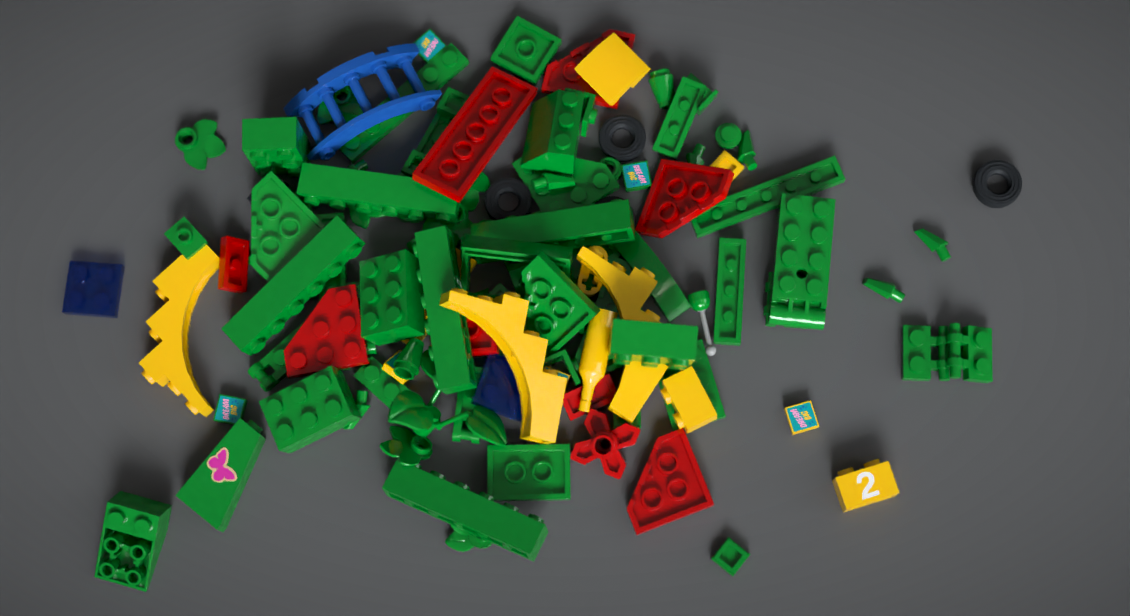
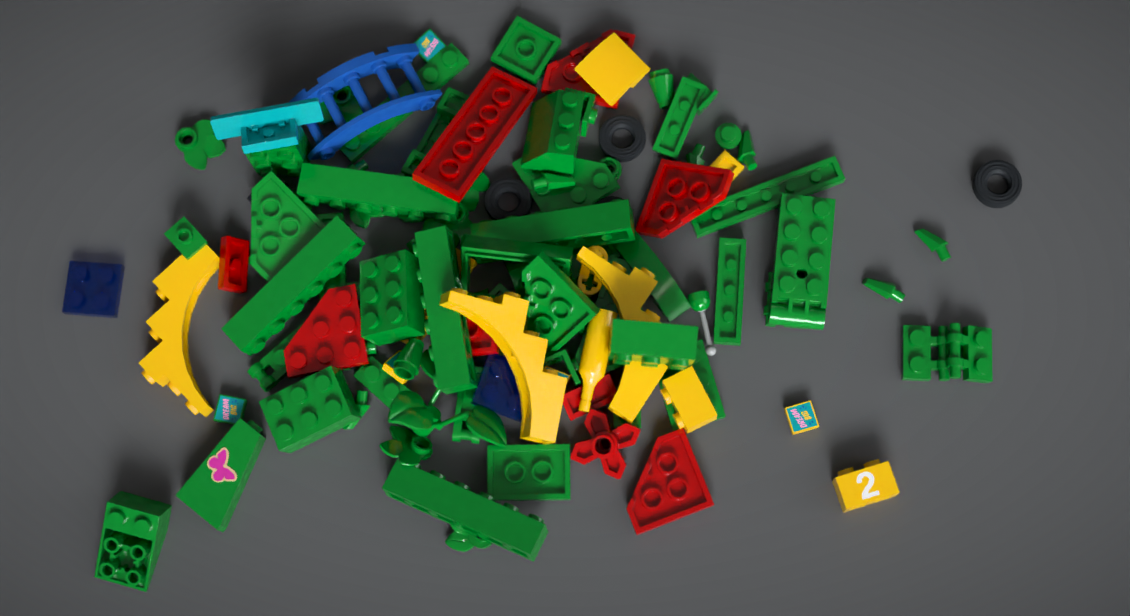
(267, 126): none -> bracket
(636, 176): tile -> none
(730, 556): green tile -> none

